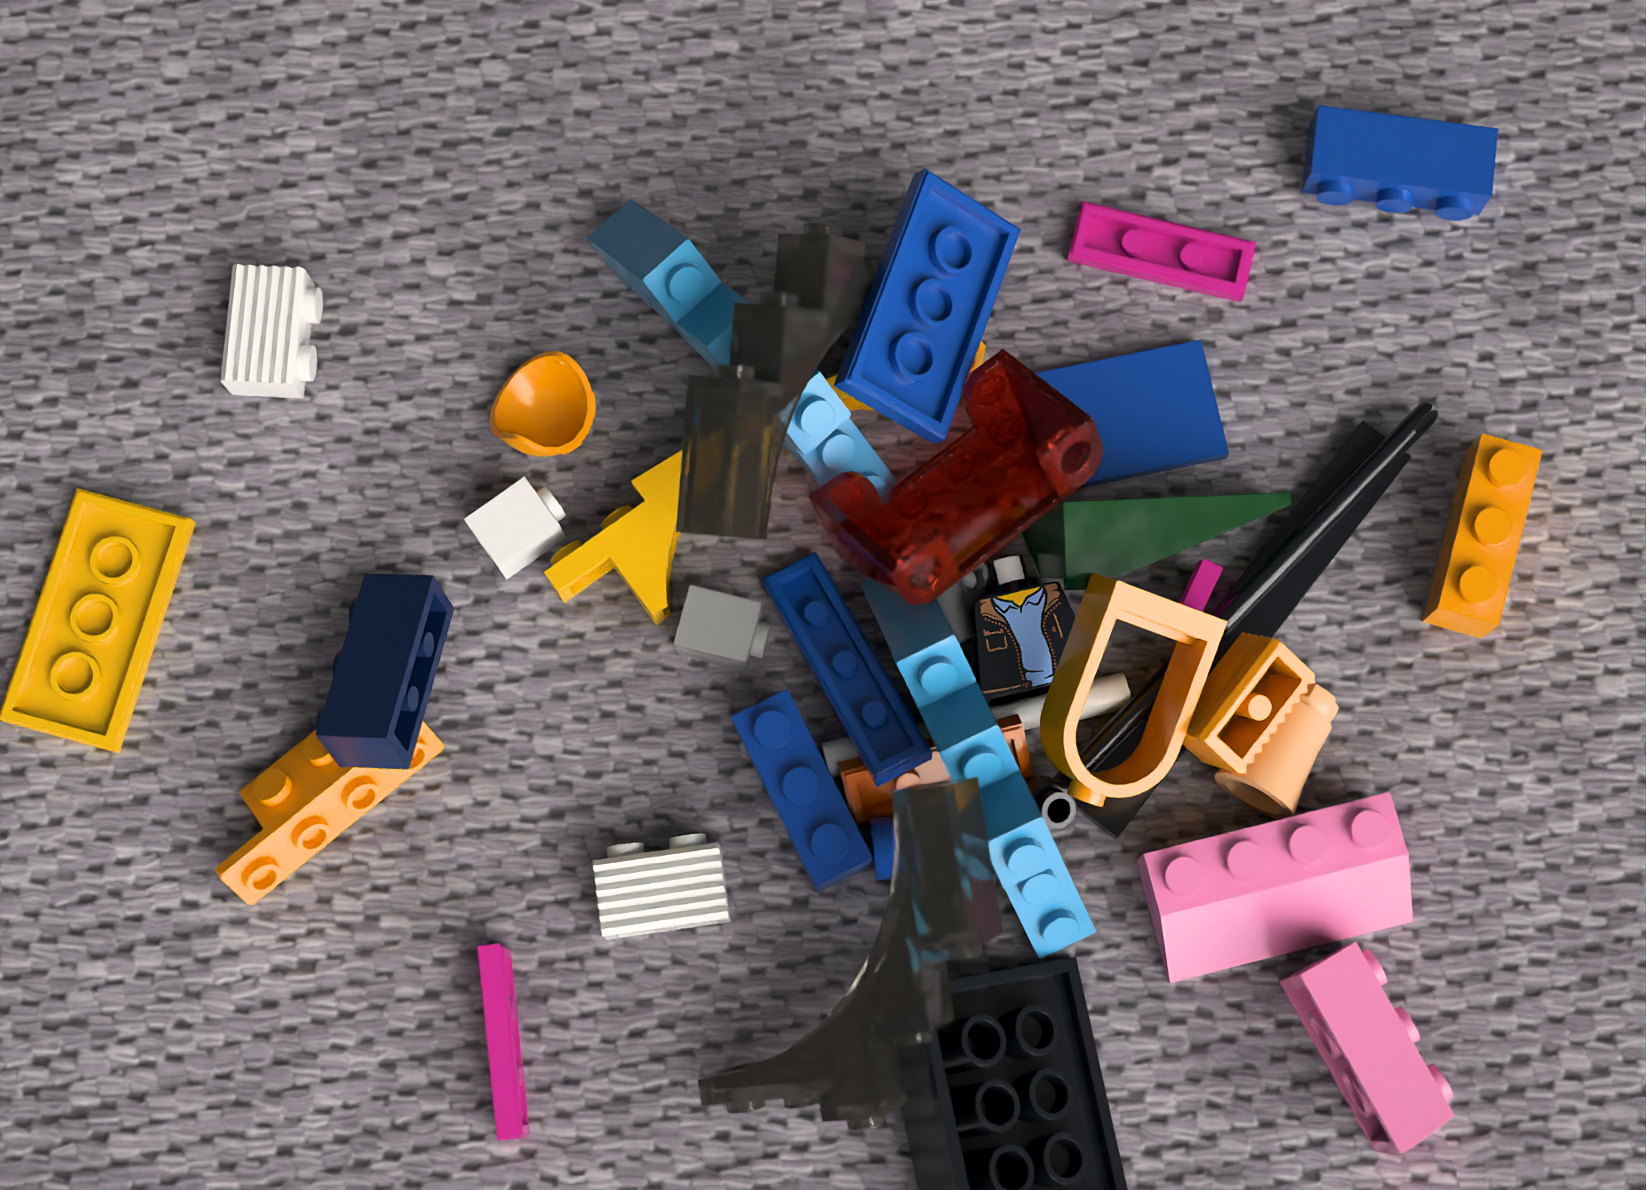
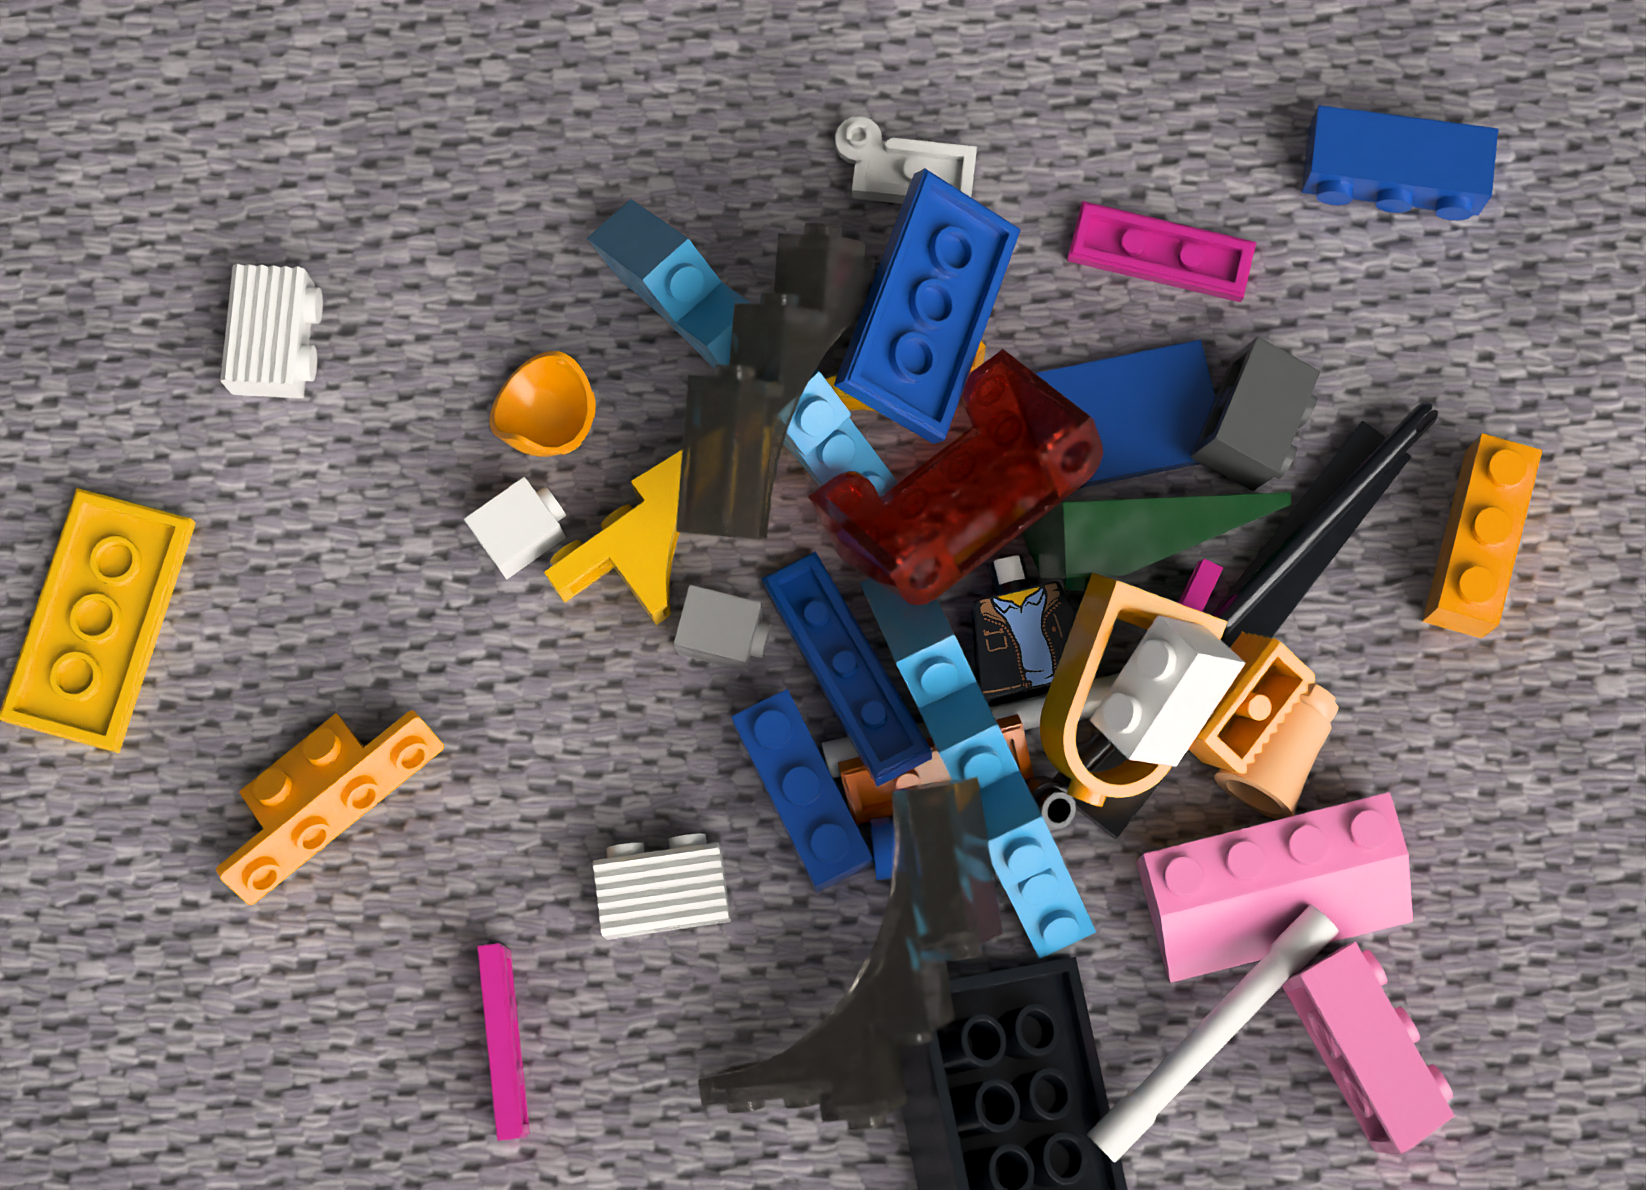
(385, 671): dark blue brick -> none
(887, 167): none -> white hinge
(958, 603): light grey arm -> none
(1167, 691): none -> white brick
(1257, 415): none -> dark grey brick
(1287, 956): none -> white piece

